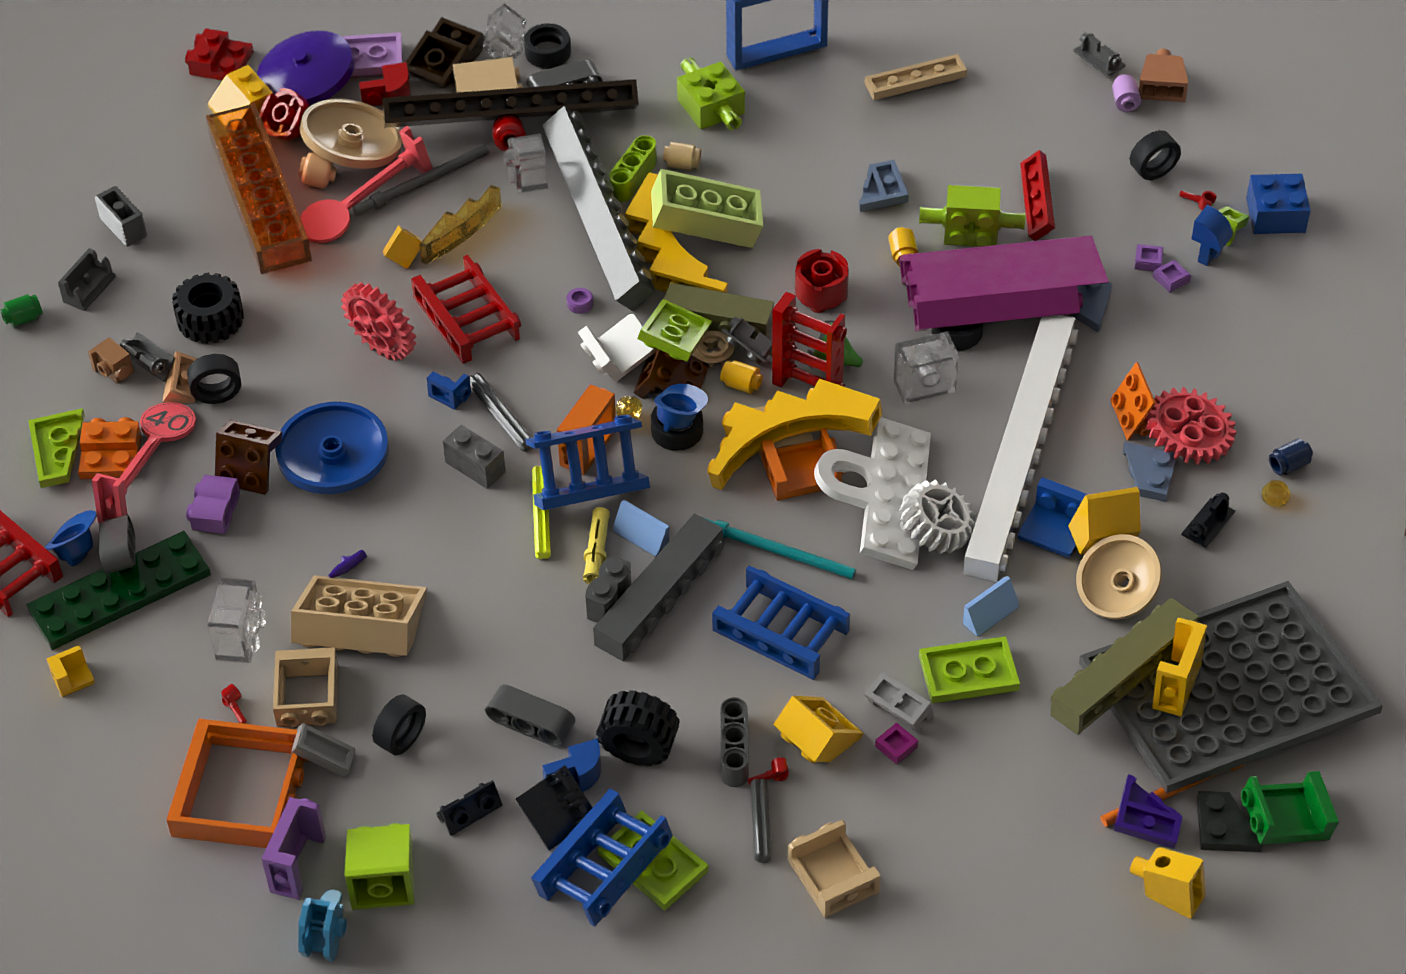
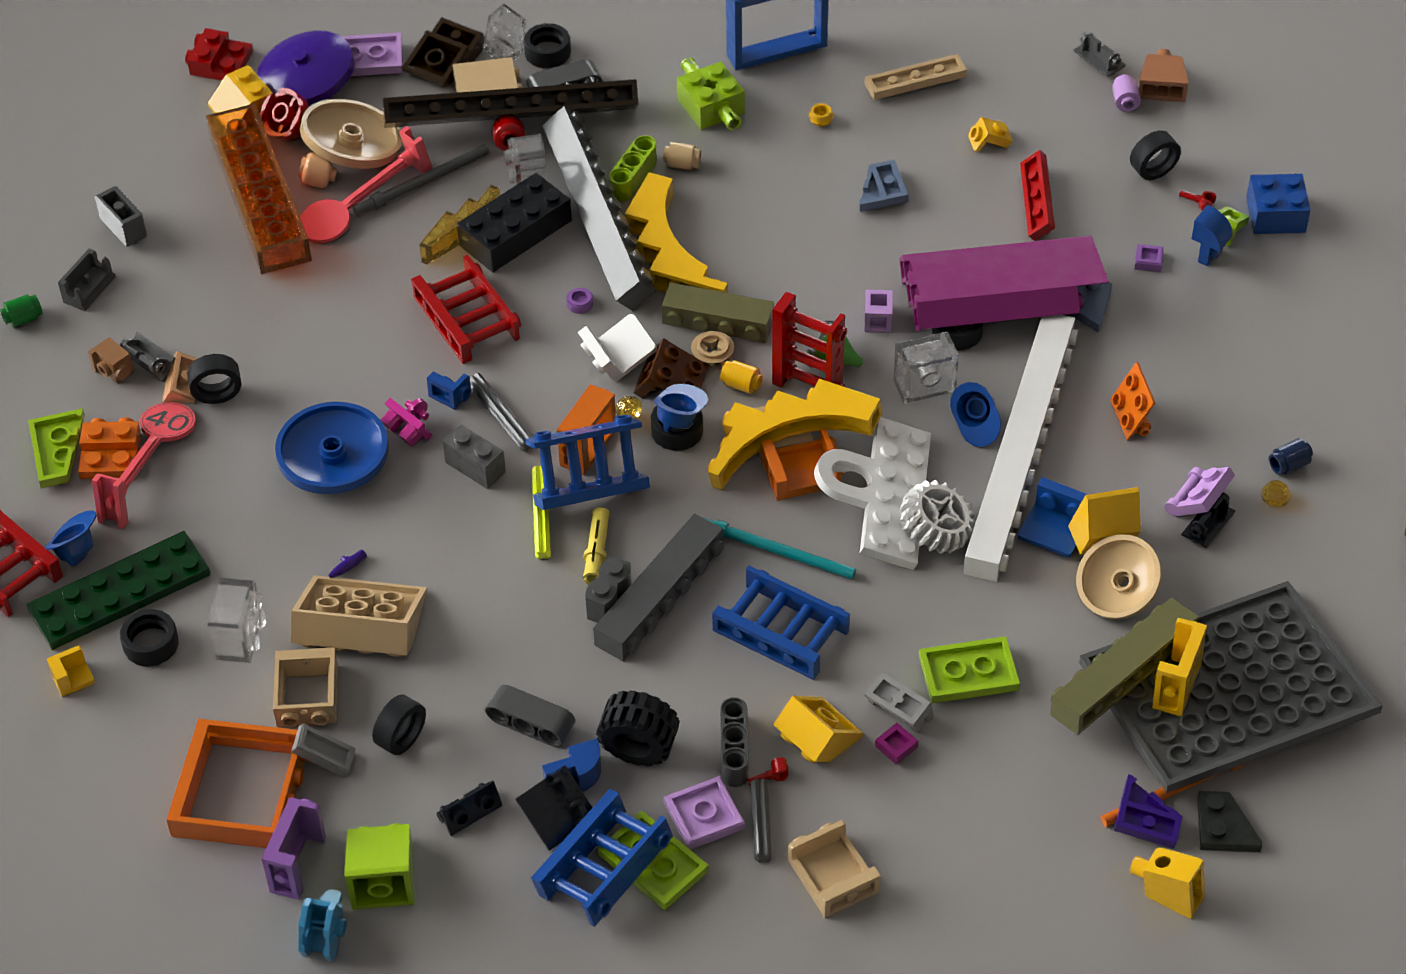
(117, 544): dark grey beam -> none
(146, 620): none -> black tyre
(208, 308): black tyre -> none
(213, 504): medium lavender brick -> none
(230, 696): red hand -> none
(245, 454): reddish brown bracket -> none
(378, 321): coral gear -> none
(394, 84): red brick -> none
(402, 247): yellow panel -> none
(411, 417): none -> dark pink hips
(514, 222): none -> black brick
(641, 528): light blue slope -> none
(674, 330): lime plate -> none
(704, 812): none -> lavender plate
(706, 208): yellowish green brick -> none
(741, 335): dark grey hinge -> none
(821, 114): none -> yellow plate
(821, 280): red brick -> none
(878, 310): none -> lavender brick
(902, 242): yellow brick -> none
(972, 216): lime brick -> none
(975, 414): none -> blue piece
(989, 131): none -> yellow bracket
(990, 607): light blue slope -> none
(1150, 469): sand blue wing -> none
(1171, 276): medium lavender tile -> none
(1190, 425): coral gear -> none
(1199, 491): none -> lavender plate
(1290, 810): green panel -> none

